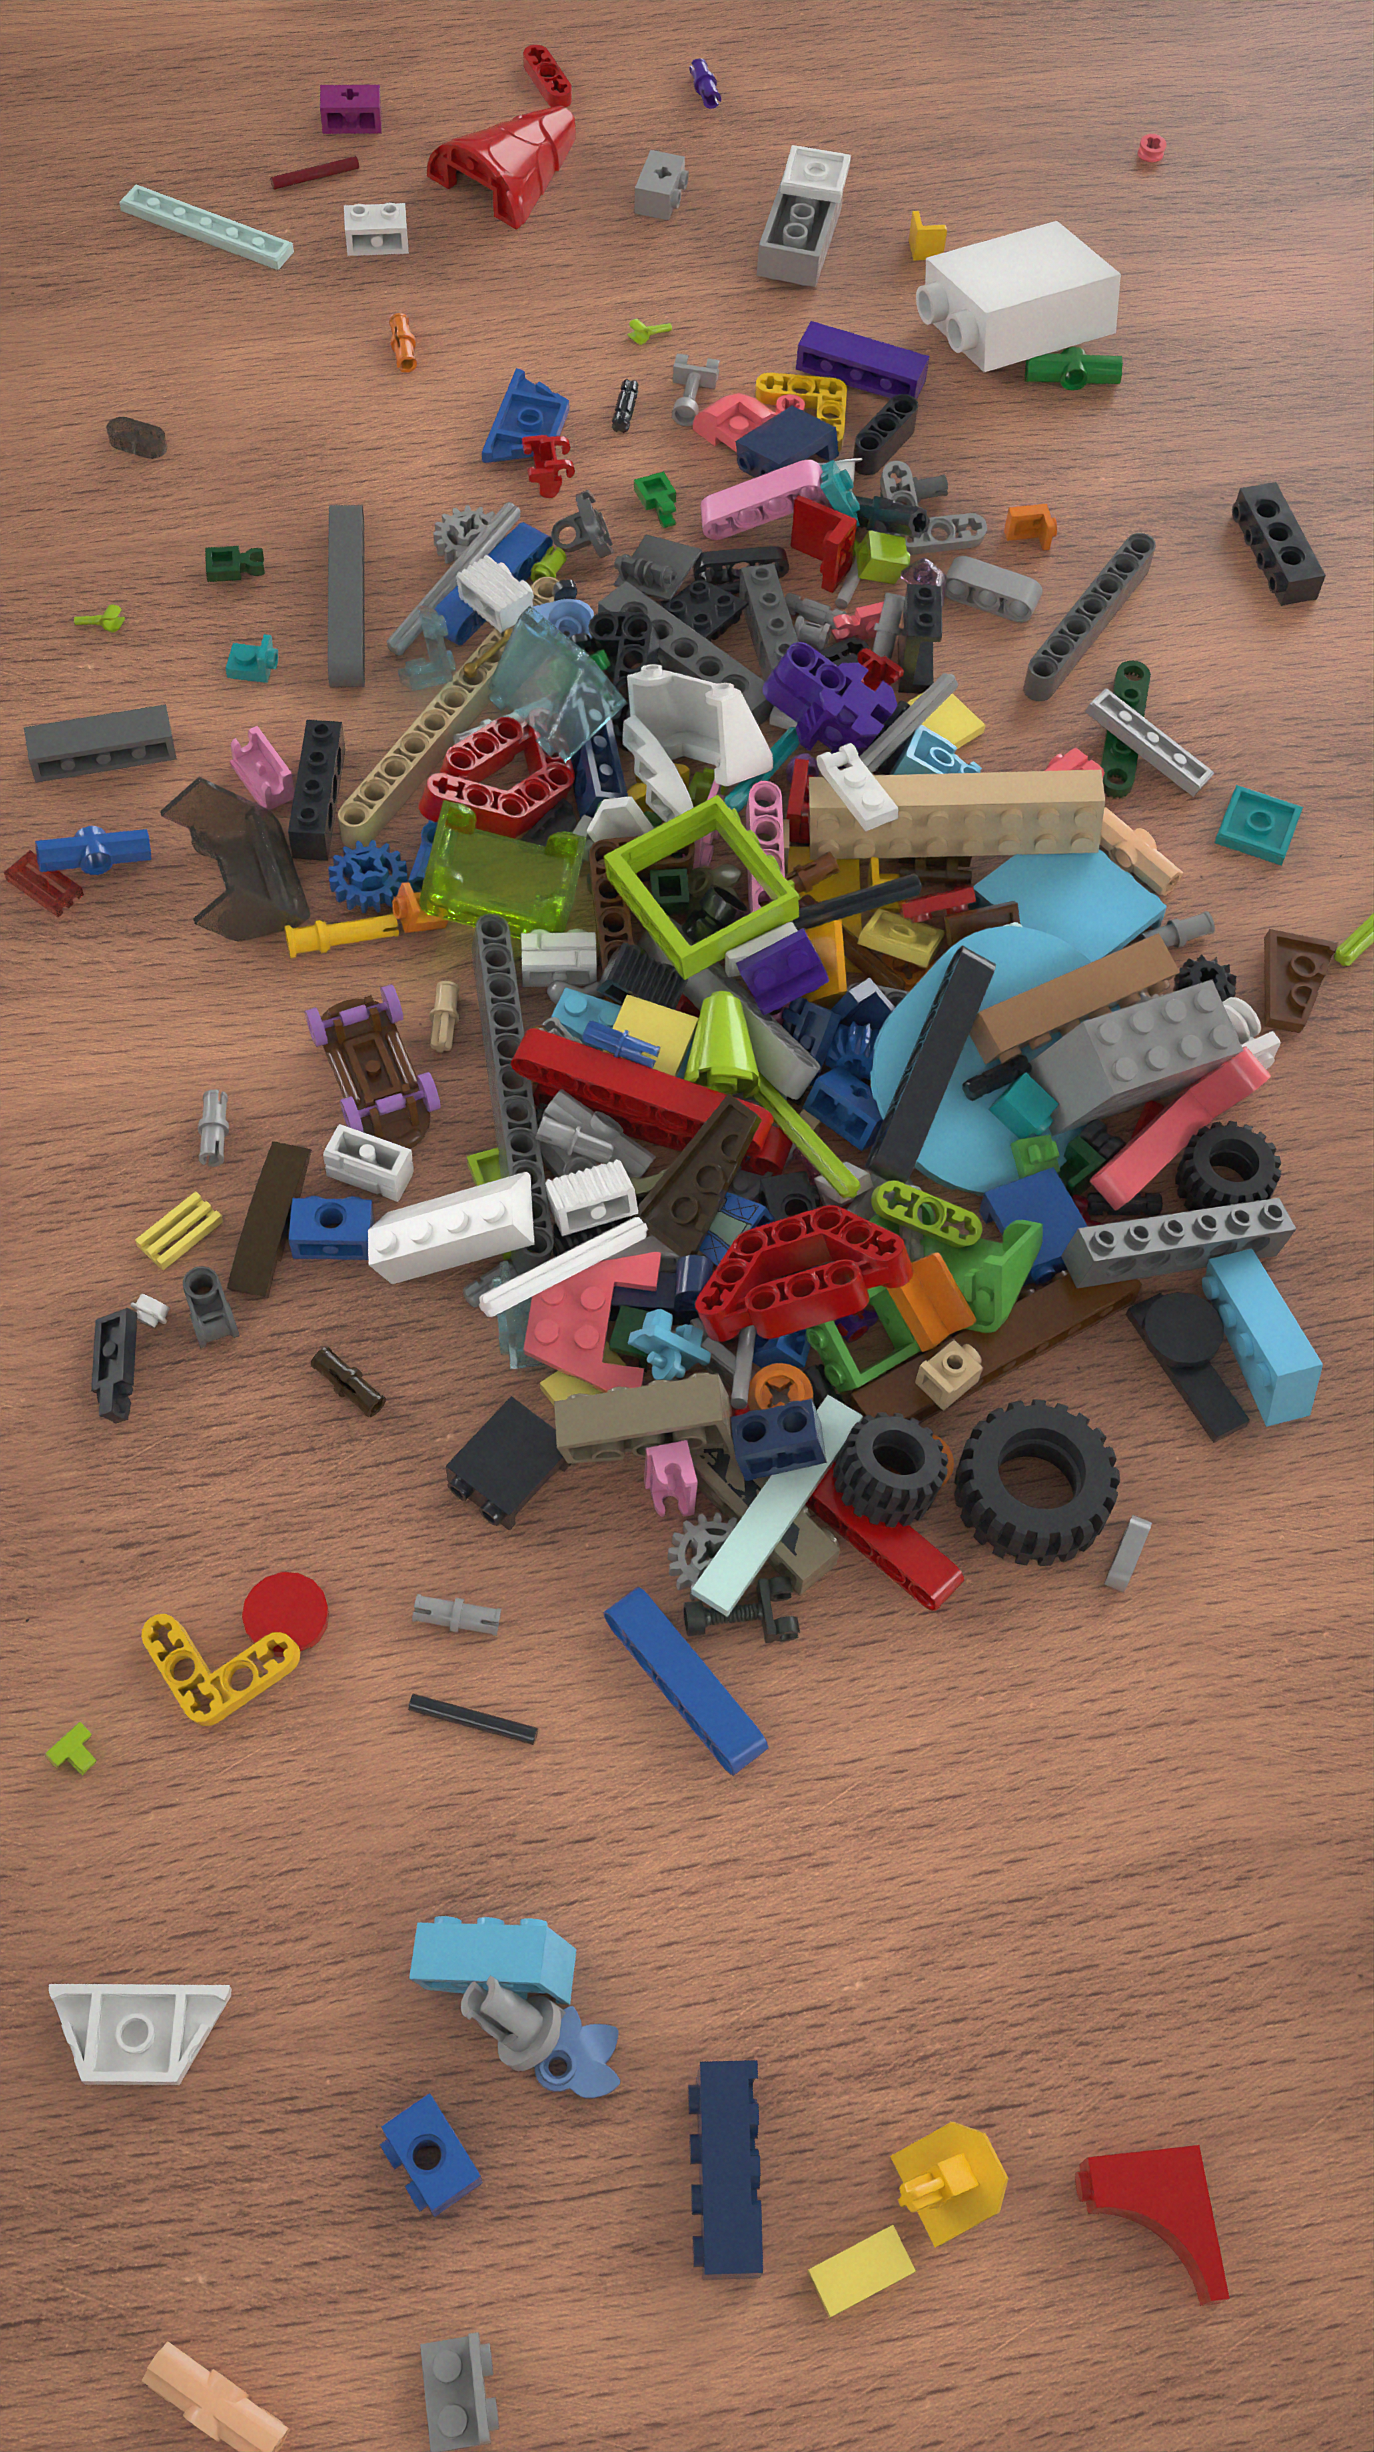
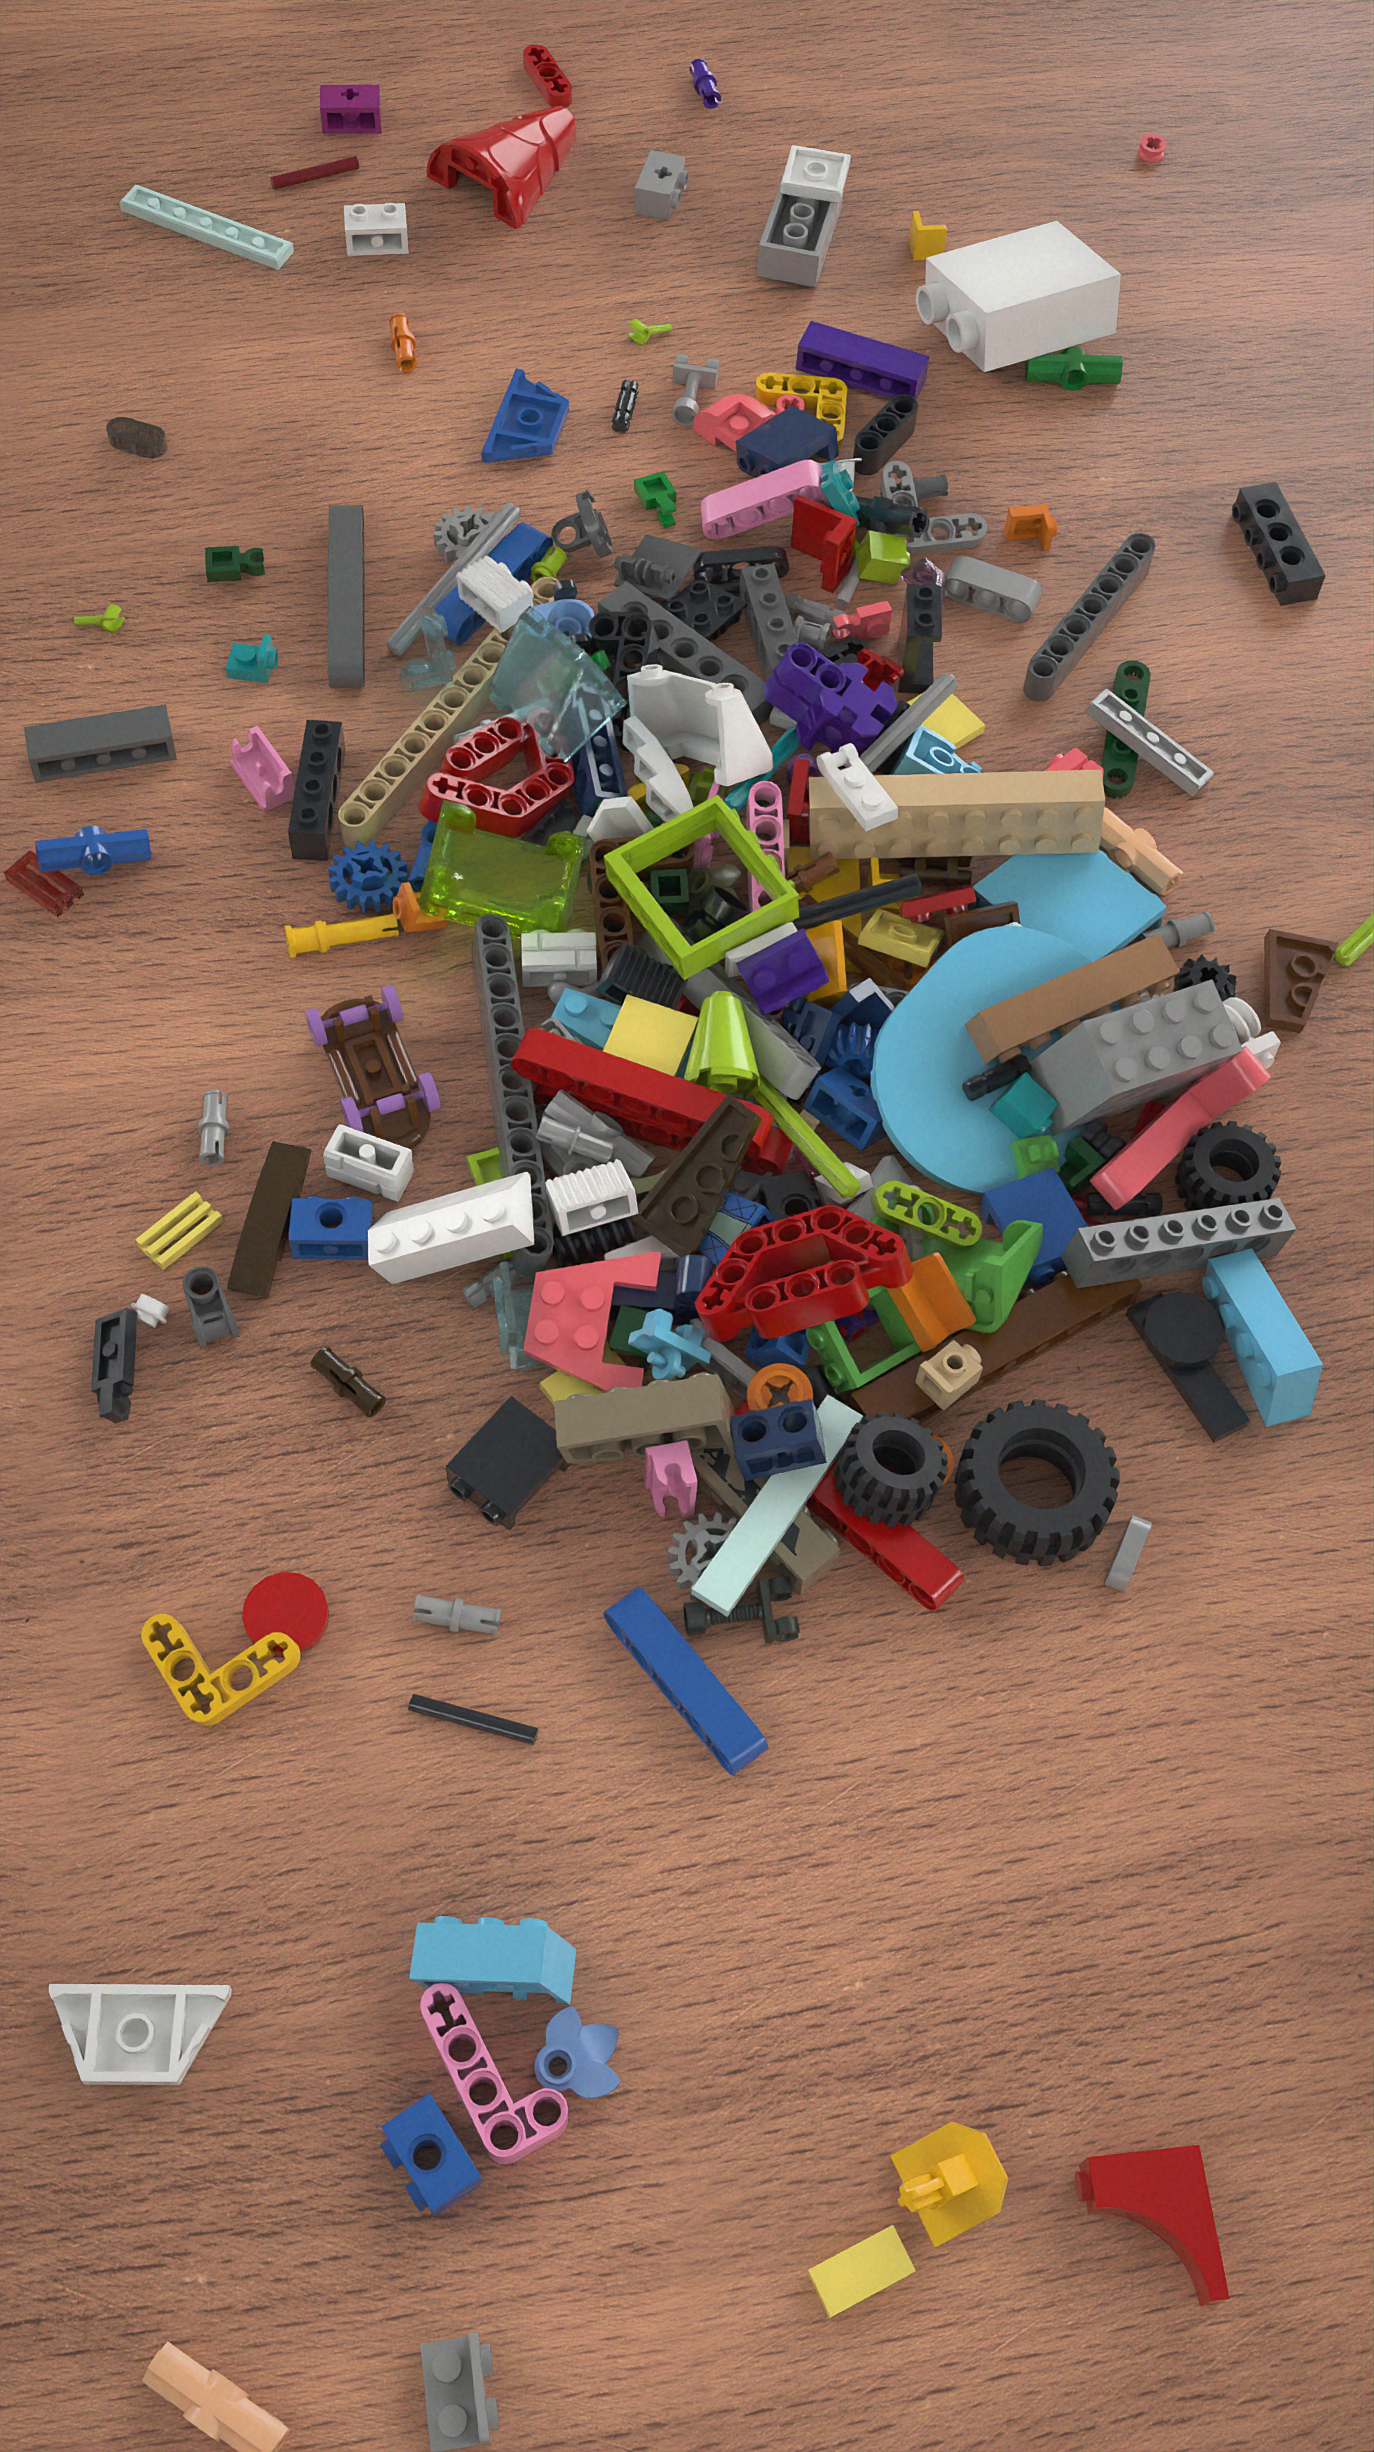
(71, 1749): lime tile -> none
(252, 858): clear smoke windscreen -> none
(444, 1016): tan axle -> none
(470, 669): pearl gold hinge -> none
(482, 2070): none -> bright pink beam
(523, 2028): light grey piece -> none
(546, 463): red piece -> none
(562, 1267): white axle -> none
(620, 1043): blue axle -> none
(727, 2171): dark blue wedge -> none
(743, 1367): light grey bar -> none
(888, 625): light grey pin -> none
(930, 1066): black beam -> none
(1258, 825): teal tile -> none

